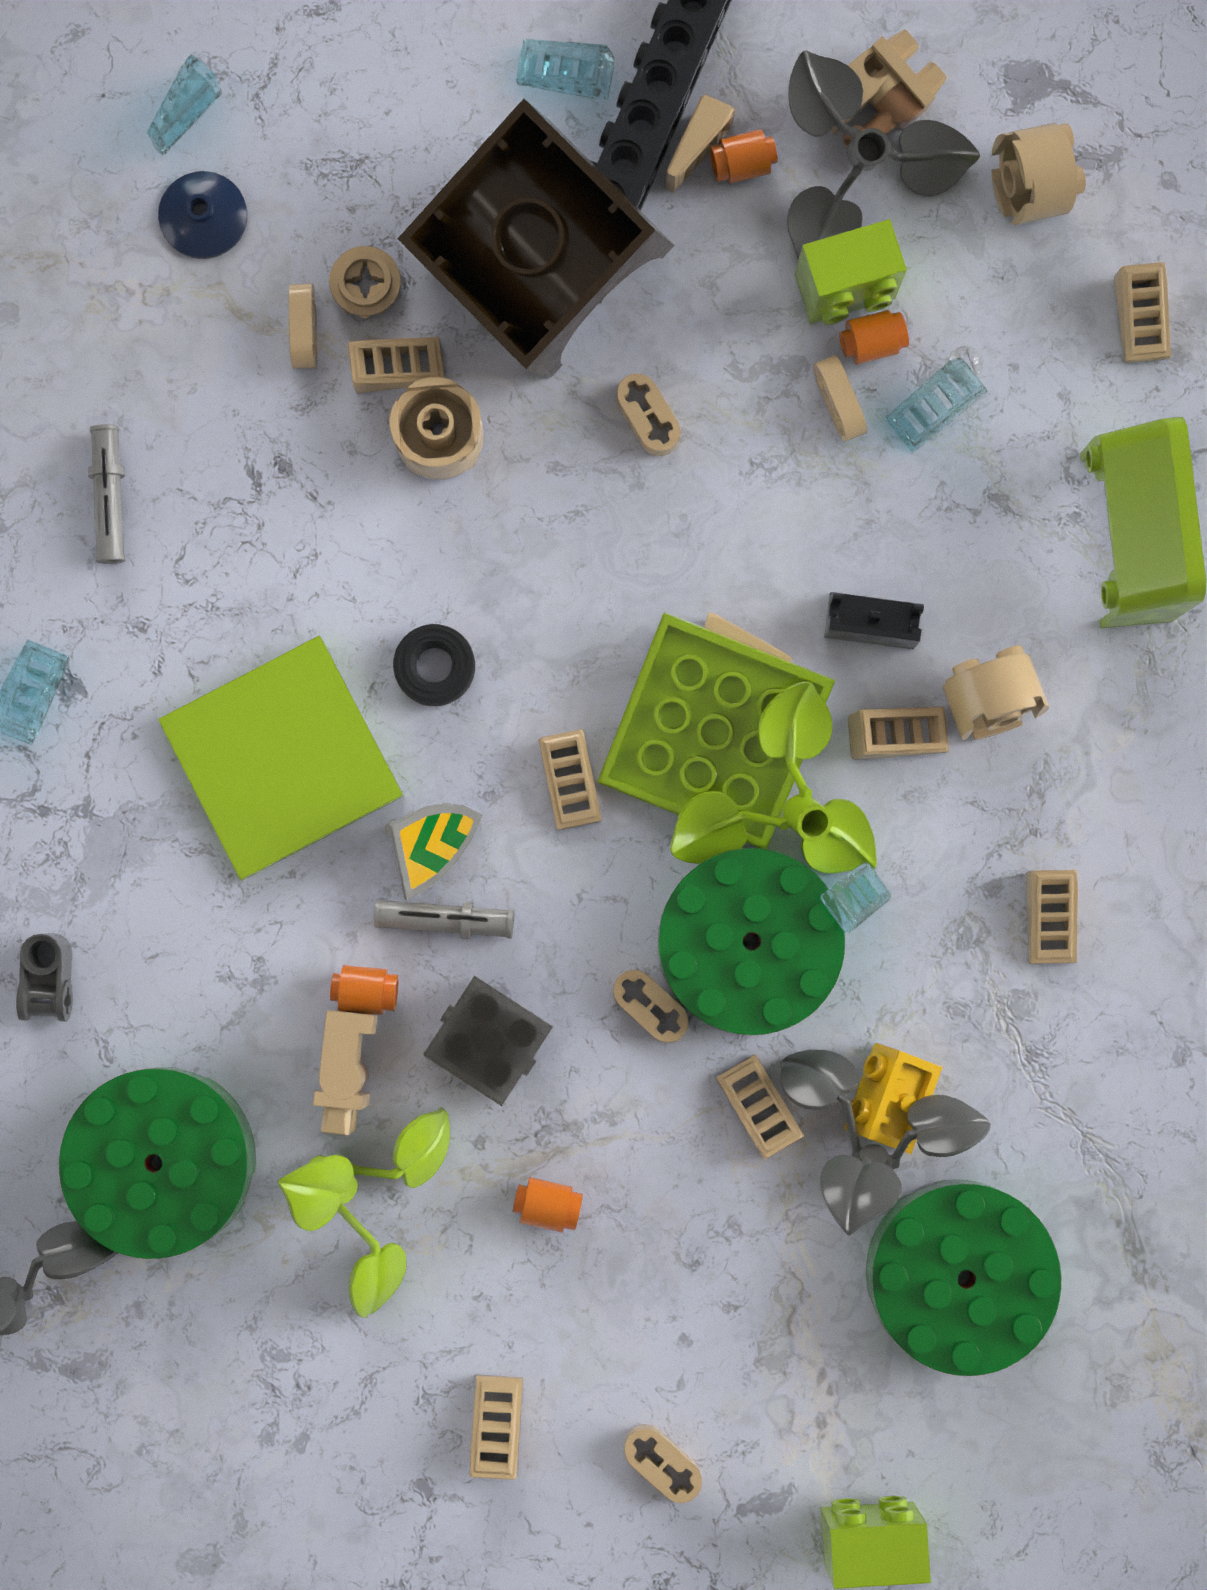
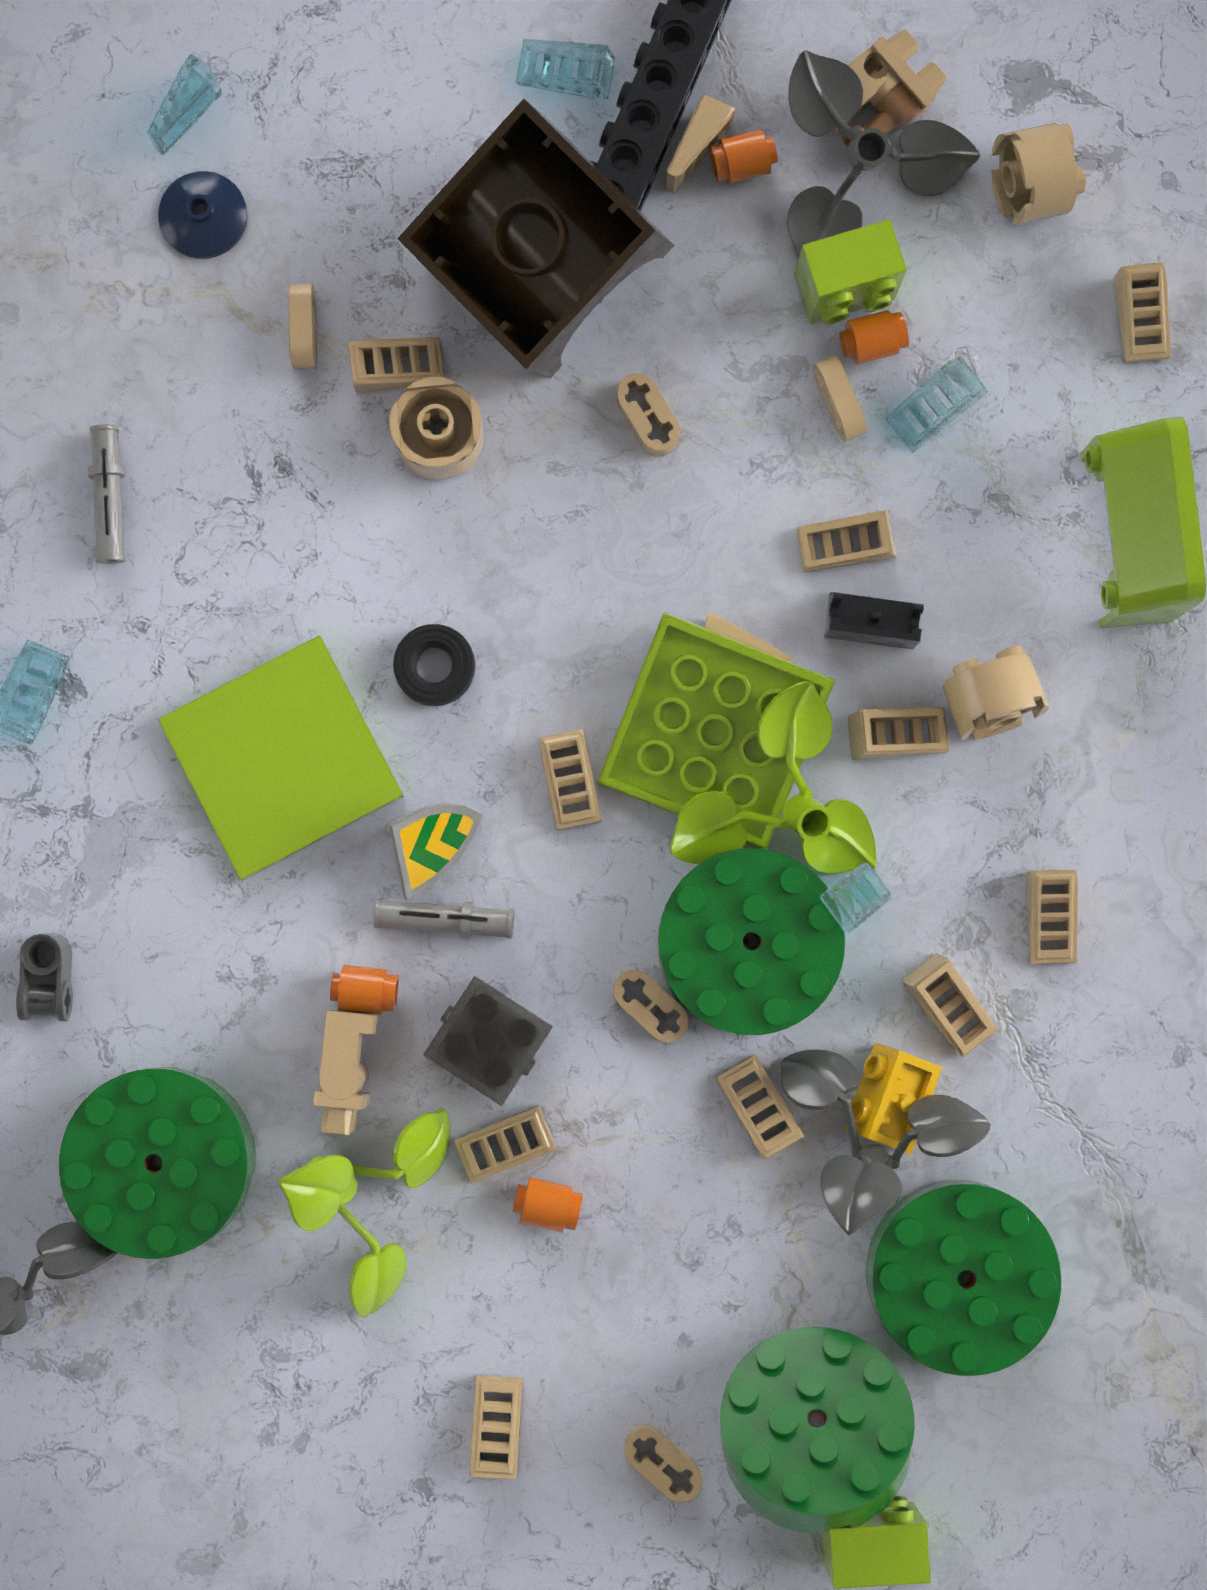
(349, 269): tan gear -> none
(540, 1129): none -> tan slope
(816, 1429): none -> green piece
(861, 522): none -> tan slope
(924, 976): none -> tan slope

